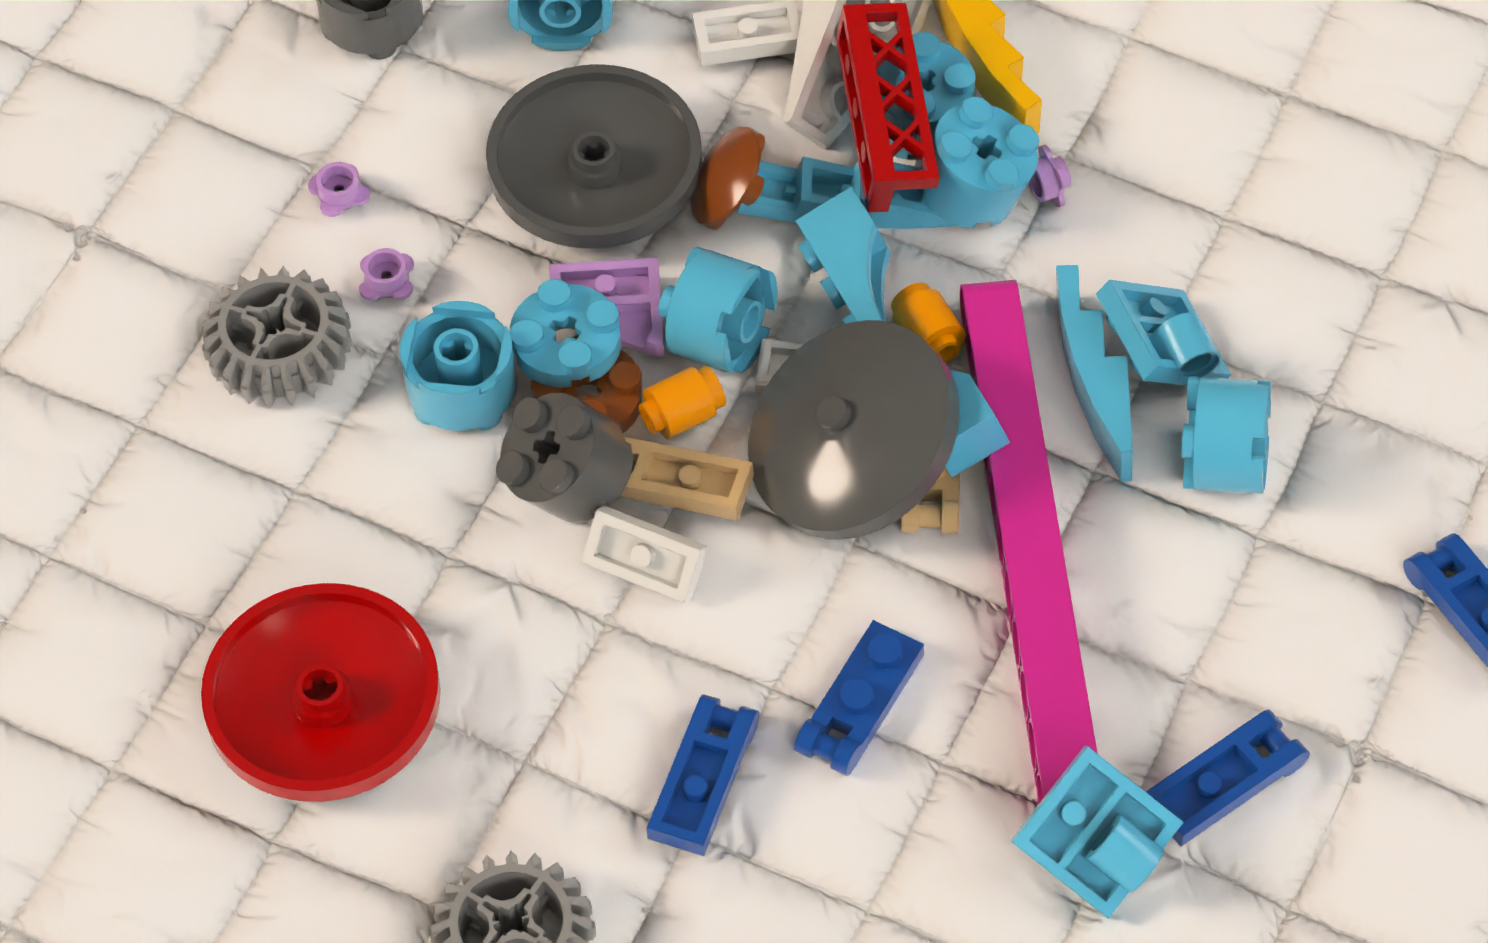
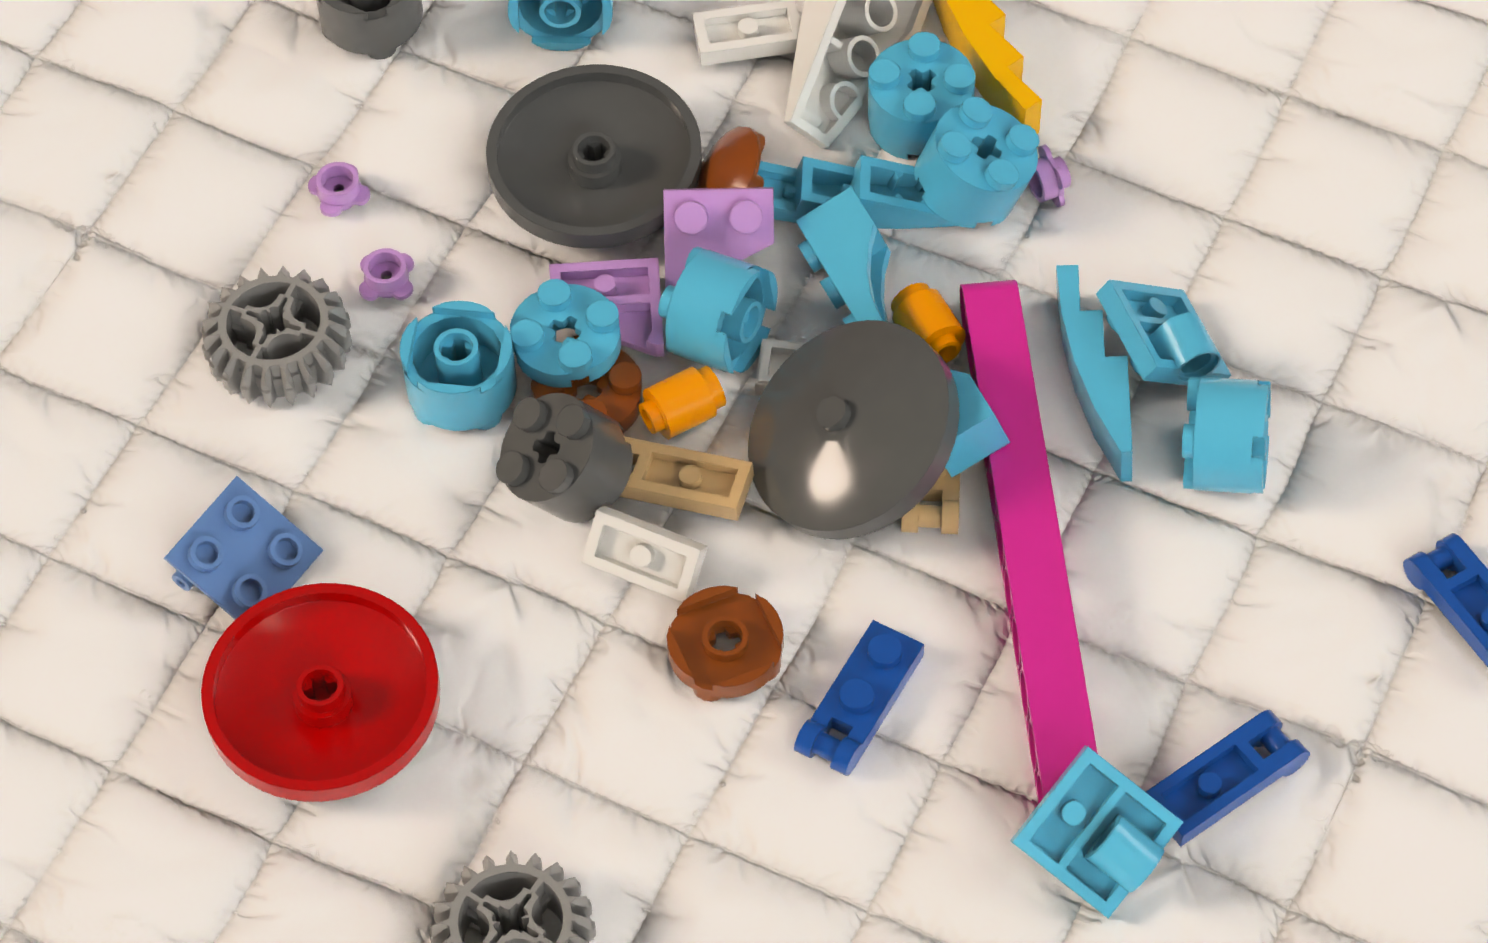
(241, 551): none -> medium blue hinge
(702, 775): blue plate -> none
(715, 219): none -> lavender wing
(721, 673): none -> dark orange plate
(868, 109): red fence -> none

